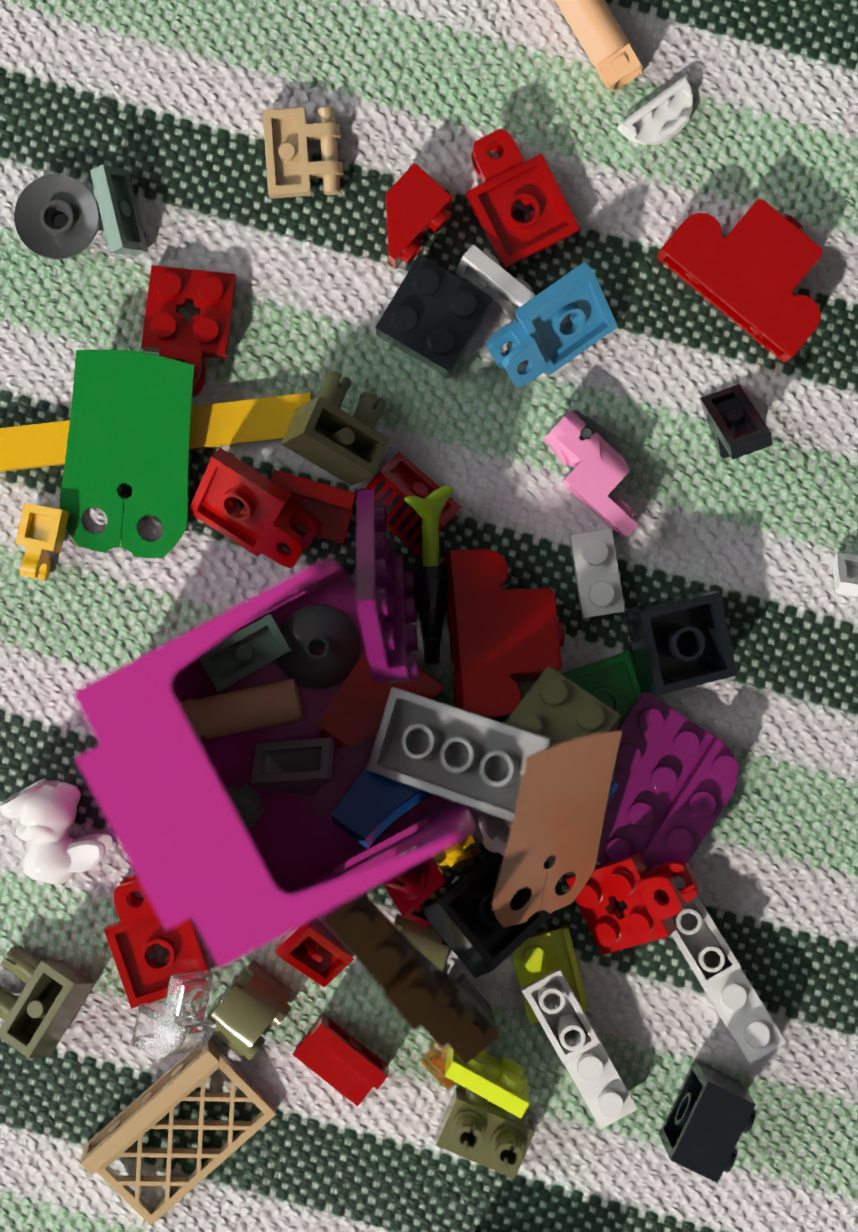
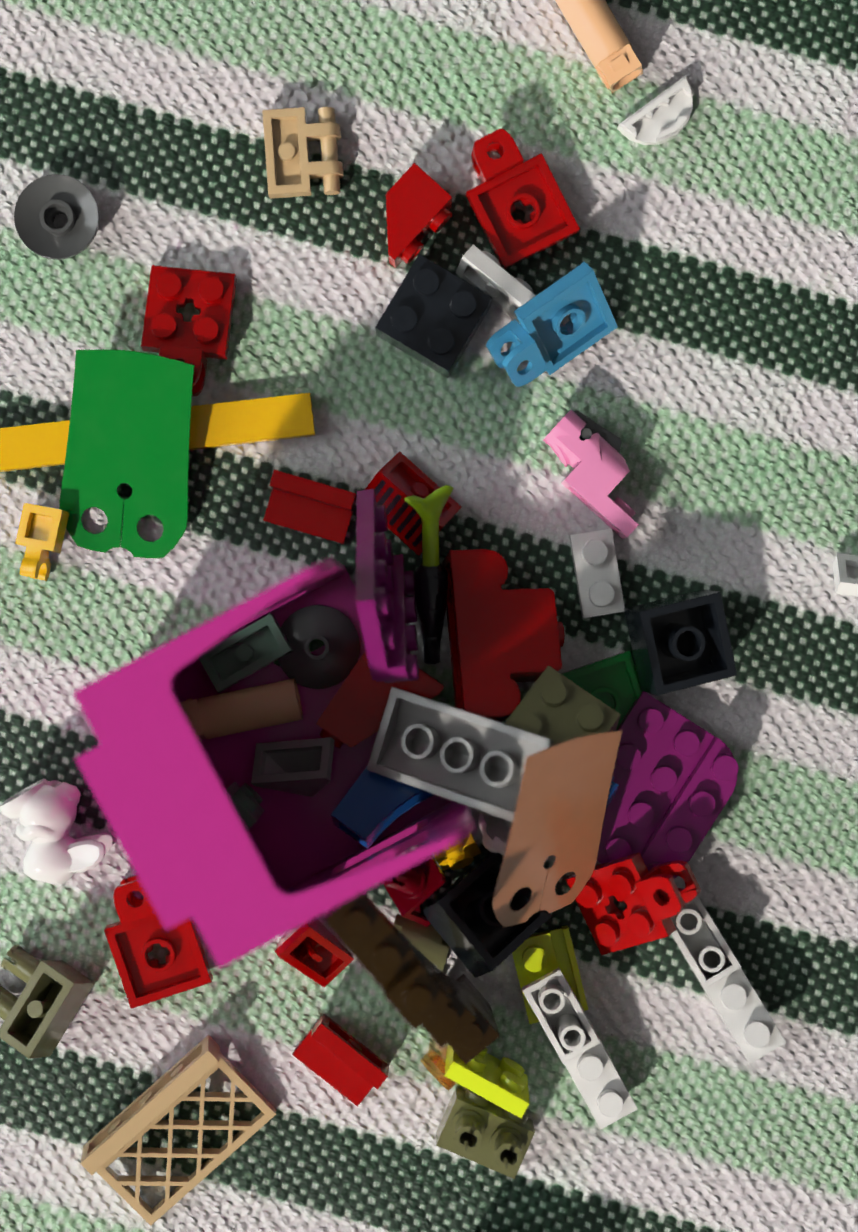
(118, 210): sand green plate -> none
(177, 1022): clear brick -> none
(248, 1010): olive cylinder -> none
(262, 520): red plate -> none
(334, 439): olive brick -> none
(707, 1121): black brick -> none
(735, 423): black slope -> none
(751, 273): red brick -> none

